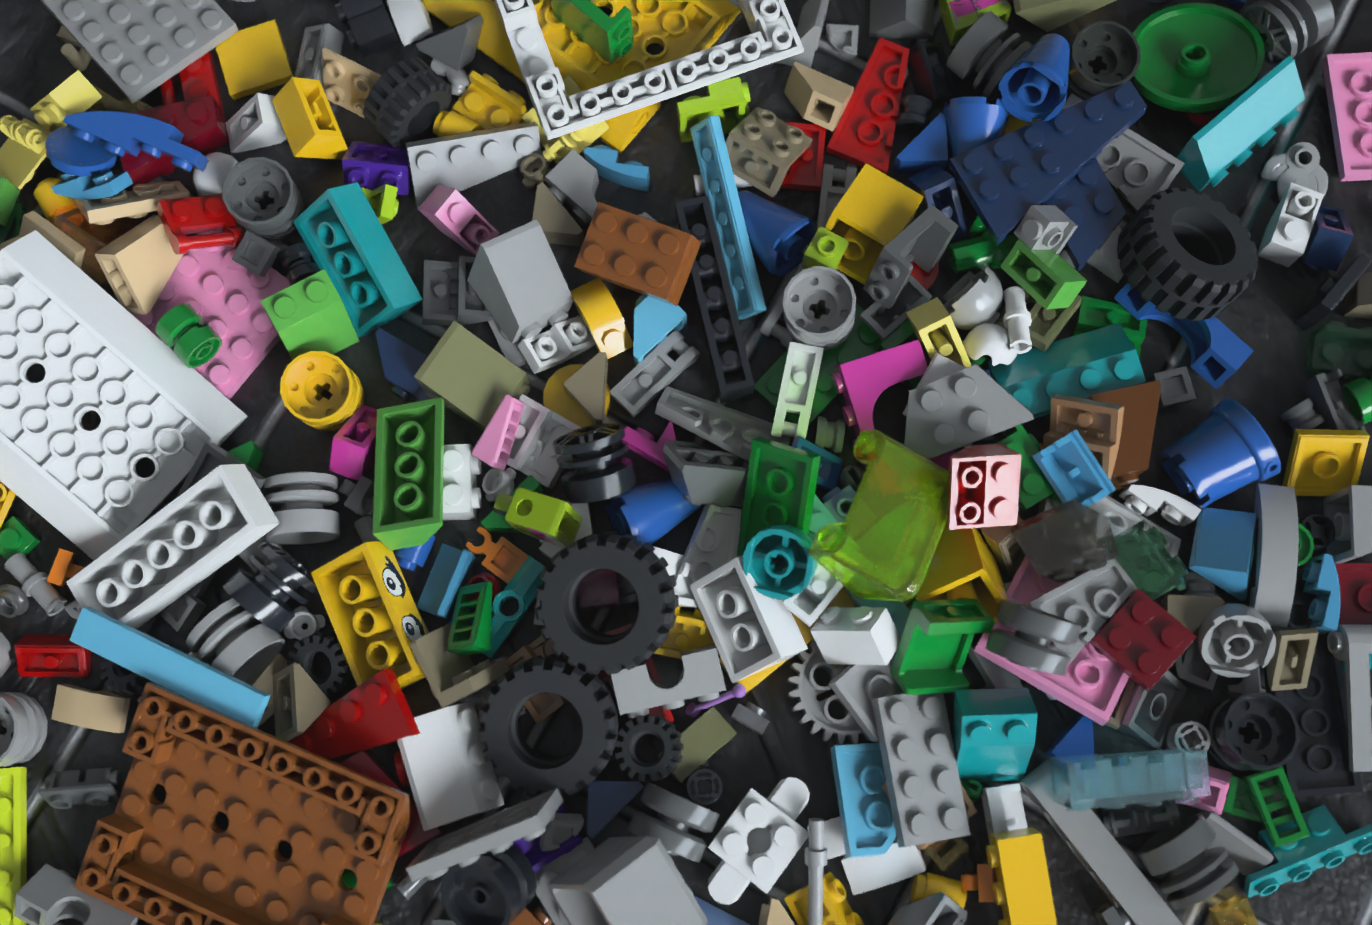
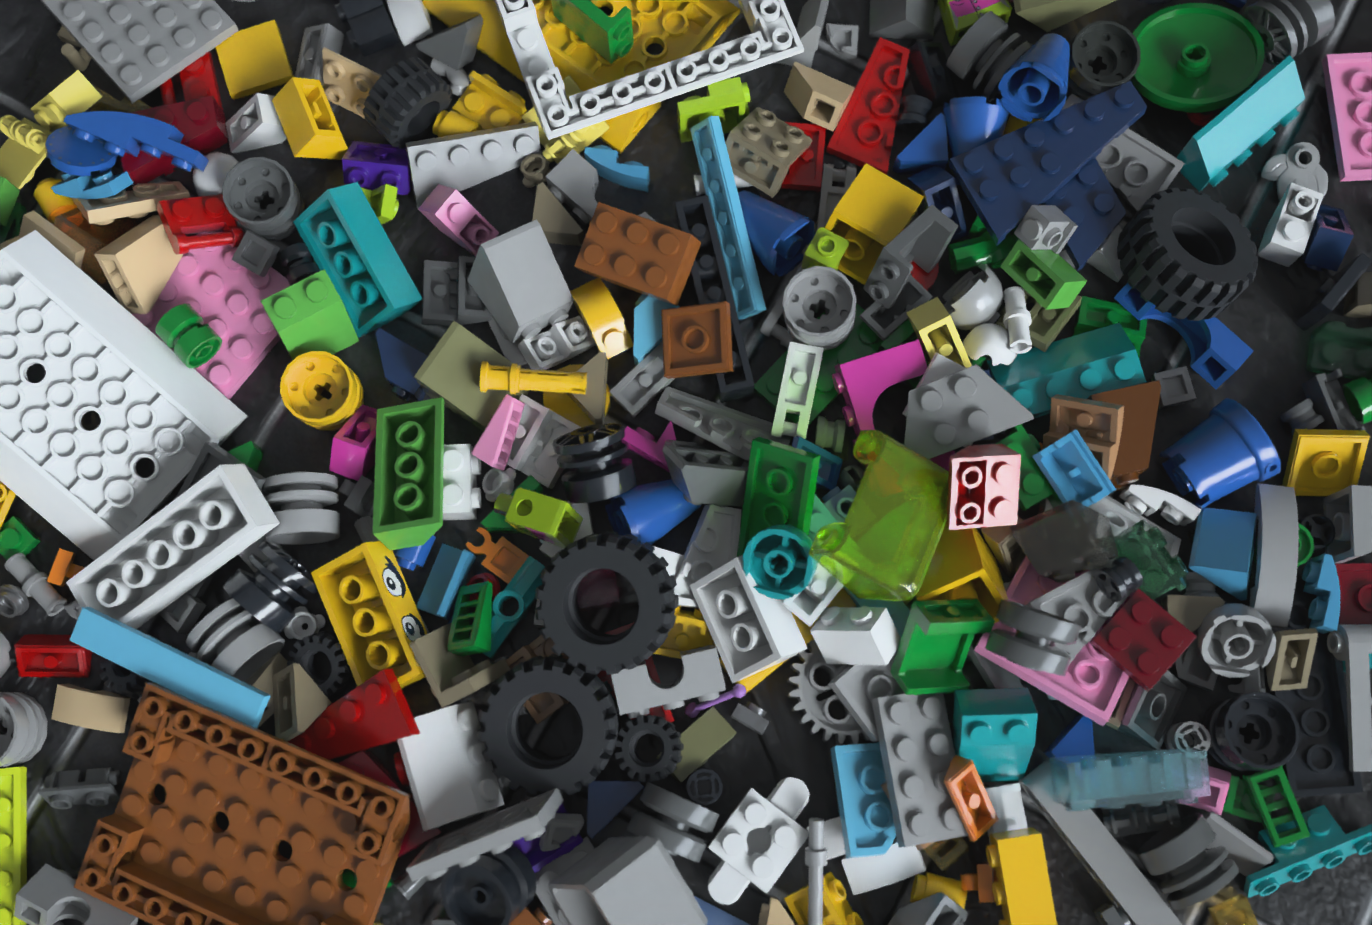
(515, 378): none -> yellow pin
(697, 340): none -> dark orange tile
(970, 797): none -> orange slope
(1119, 578): none -> black wheel

